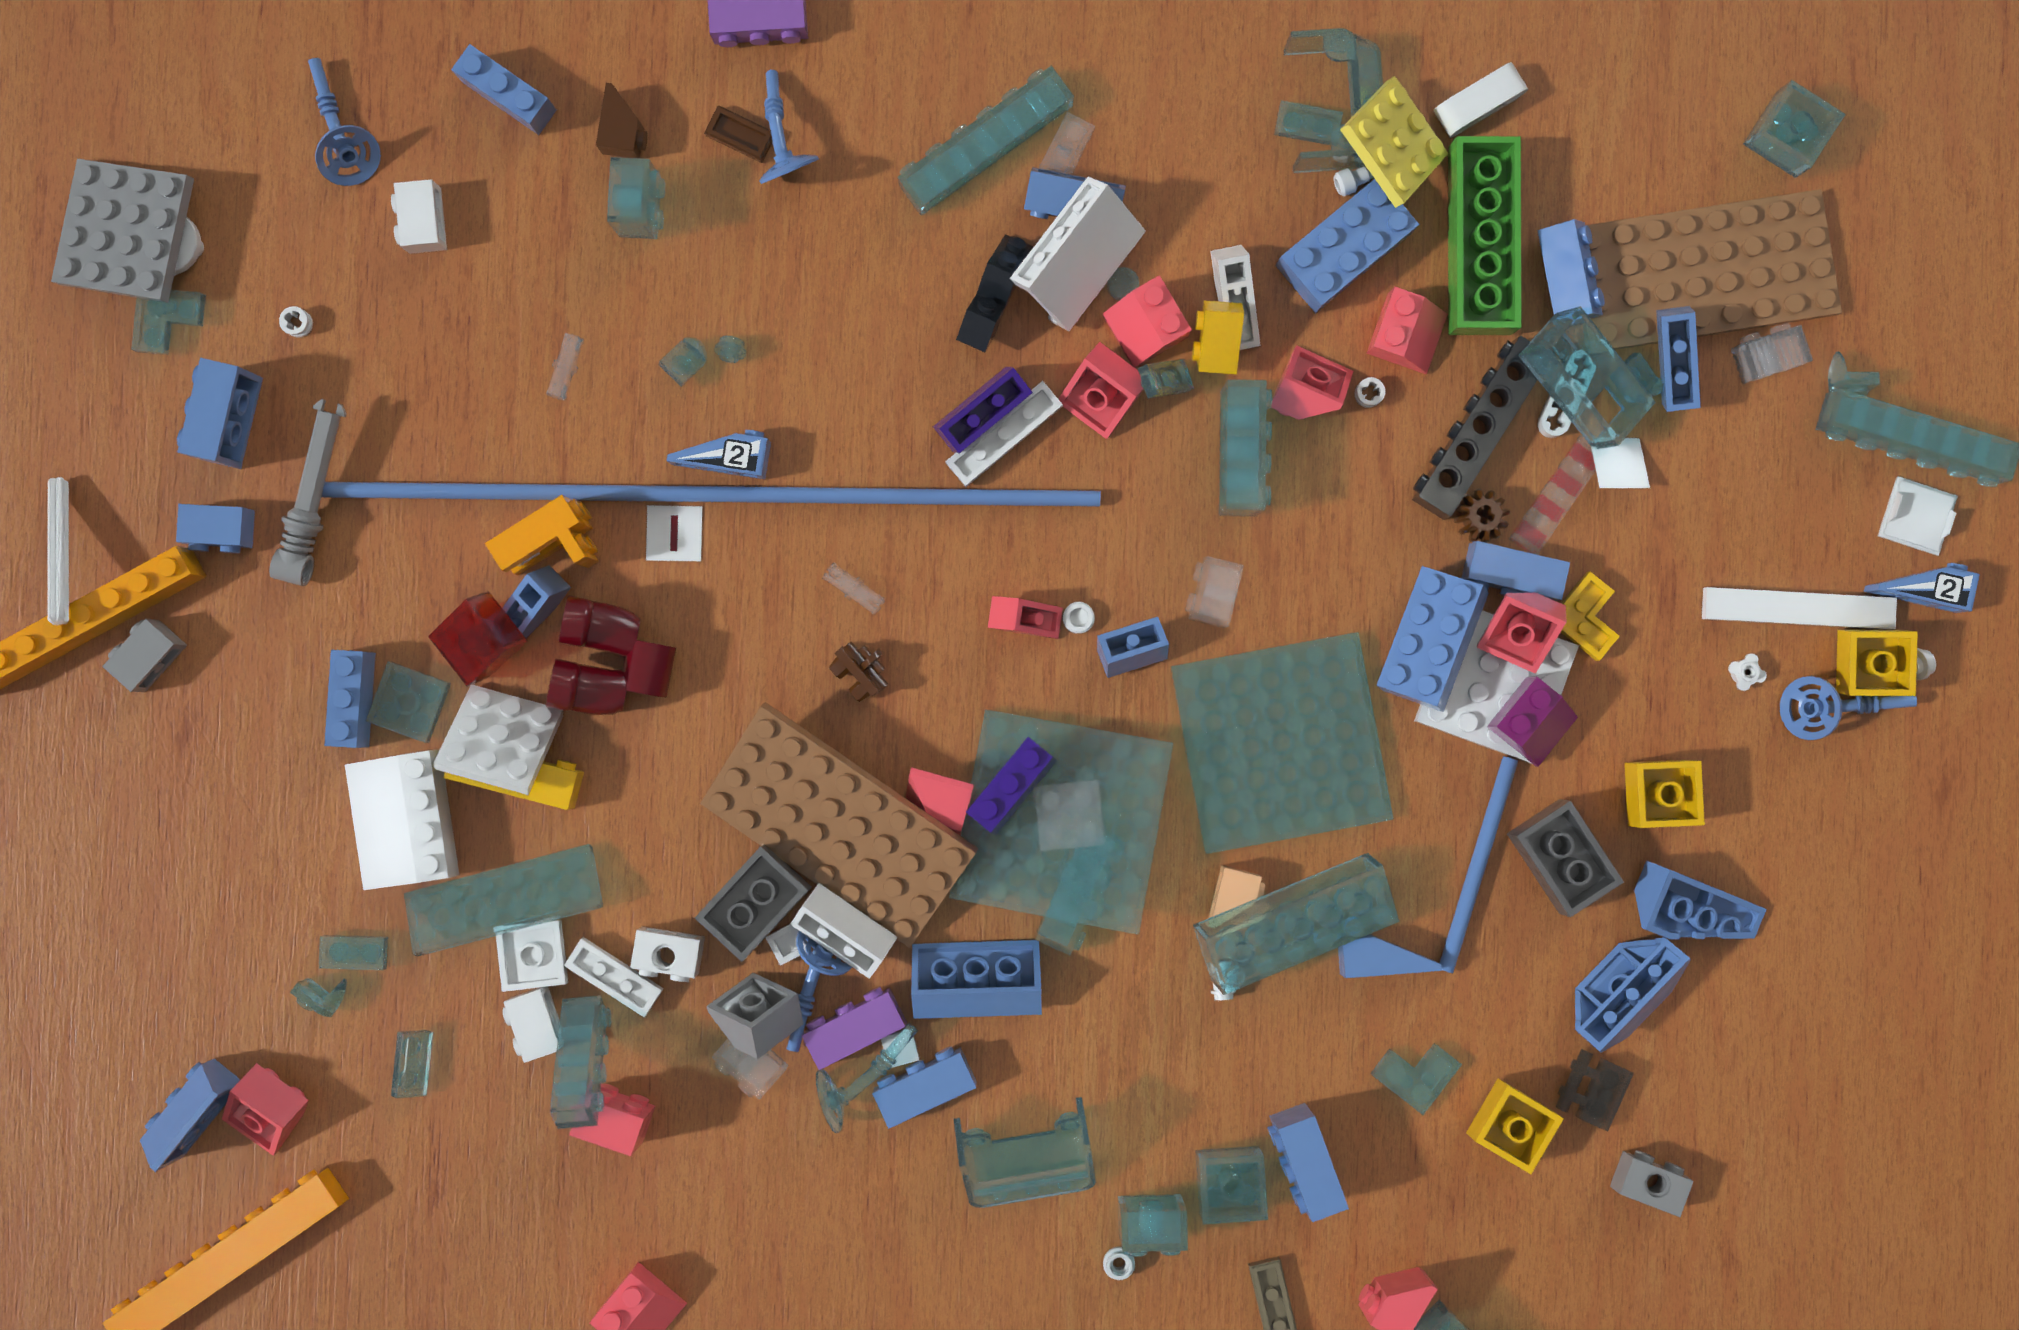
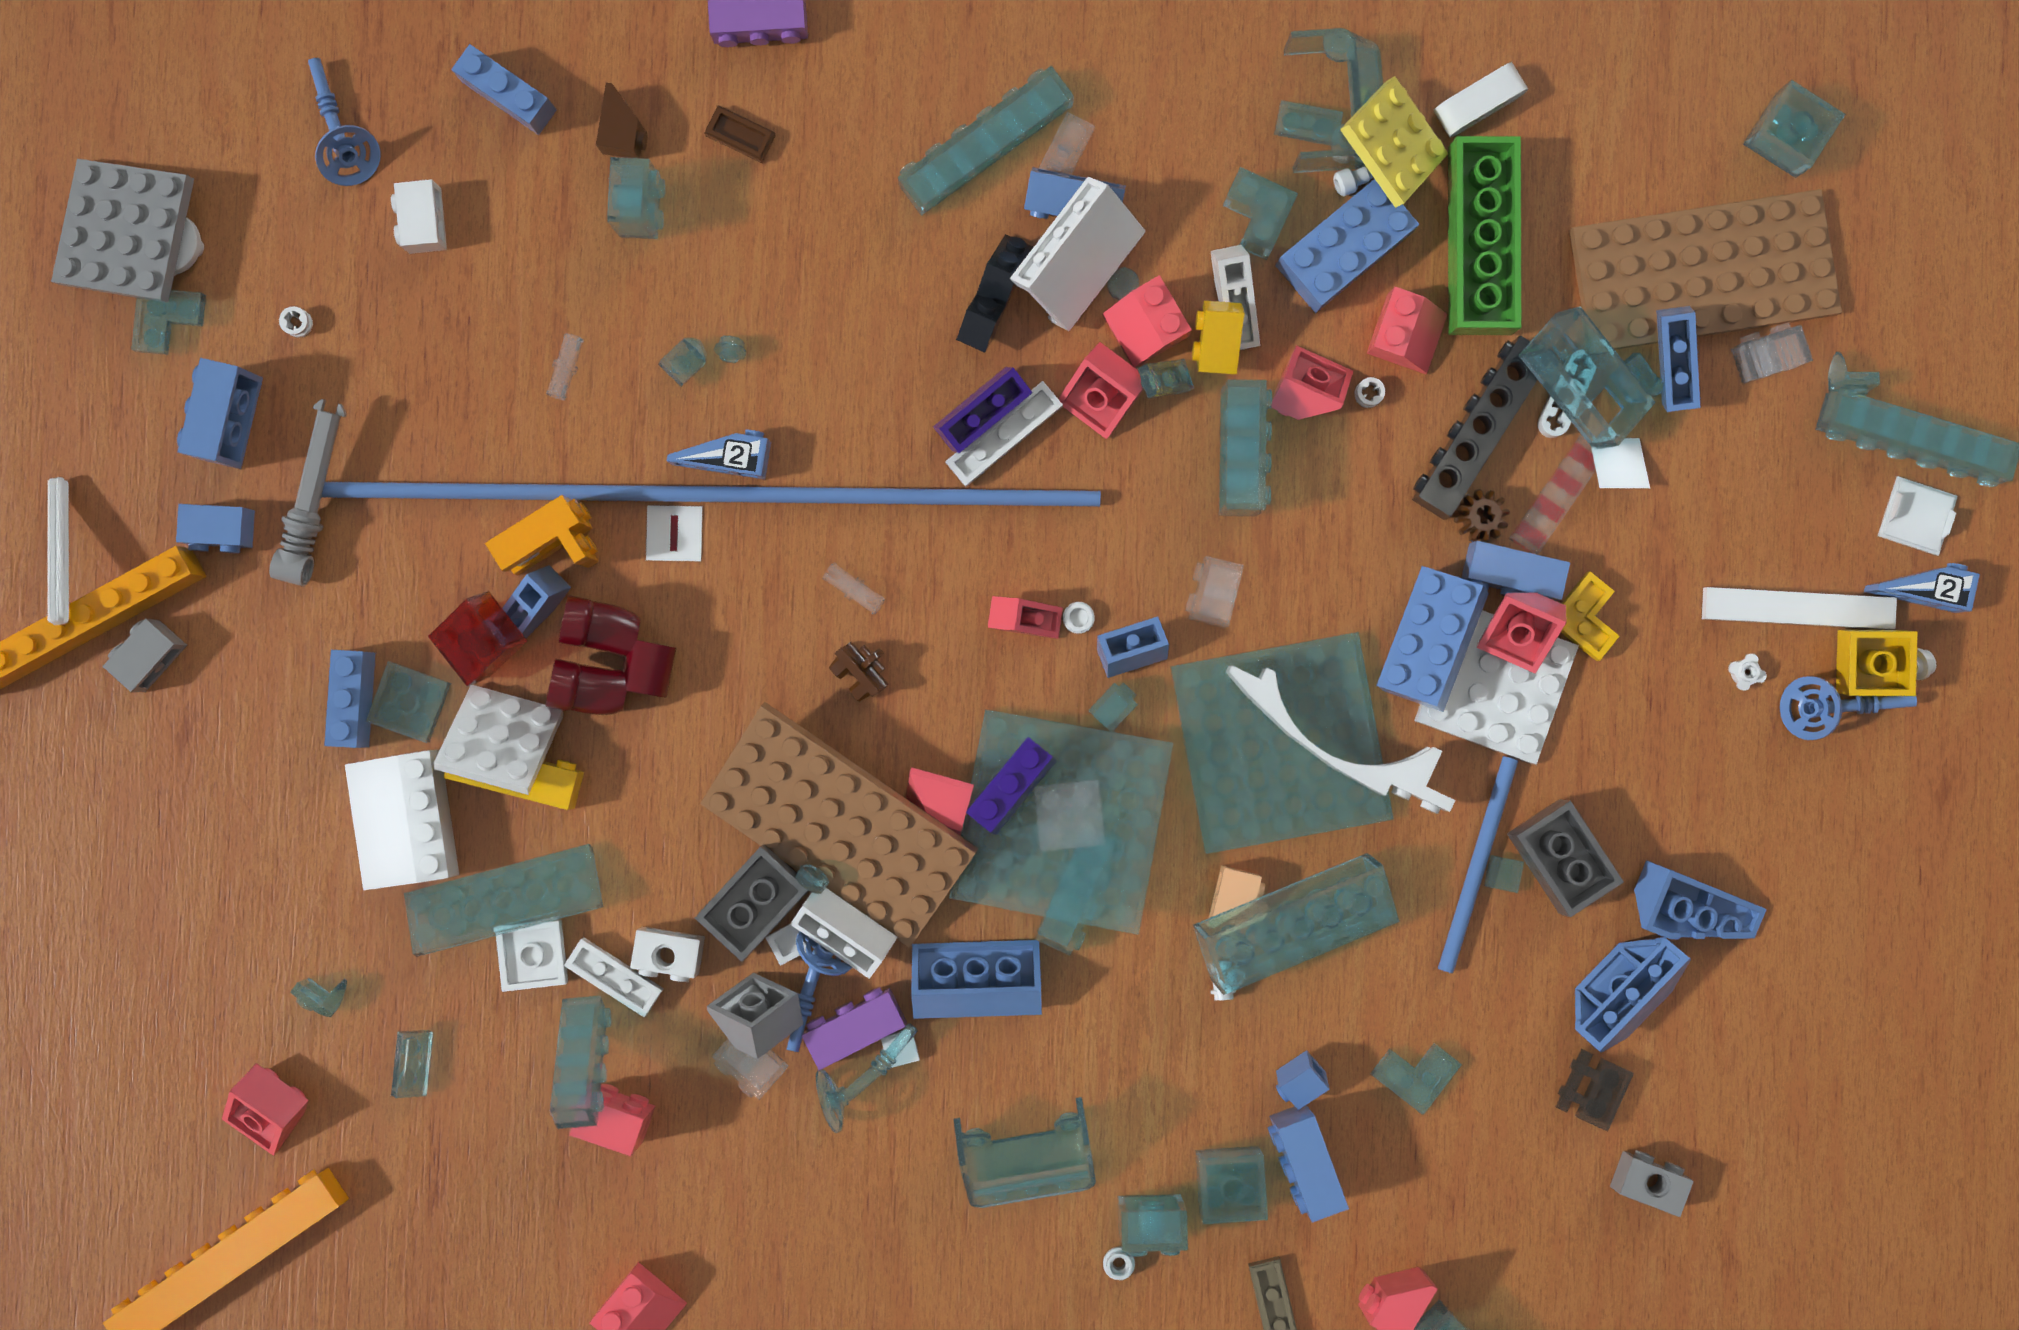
(187, 1113): medium blue slope -> none
(353, 952): clear light blue plate -> none
(533, 1023): white brick -> none
(774, 114): medium blue dish -> none
(812, 879): none -> clear light blue tile
(924, 1086): medium blue brick -> none
(1113, 706): none -> clear light blue brick
(1265, 204): none -> clear light blue brick
(1301, 1080): none -> medium blue brick
(1379, 957): medium blue slope -> none
(1406, 776): none -> white slope
(1504, 873): none -> clear light blue tile
(1514, 1126): yellow brick -> none
(1533, 720): magenta slope -> none
(1571, 268): medium blue brick -> none
(1664, 793): yellow brick -> none

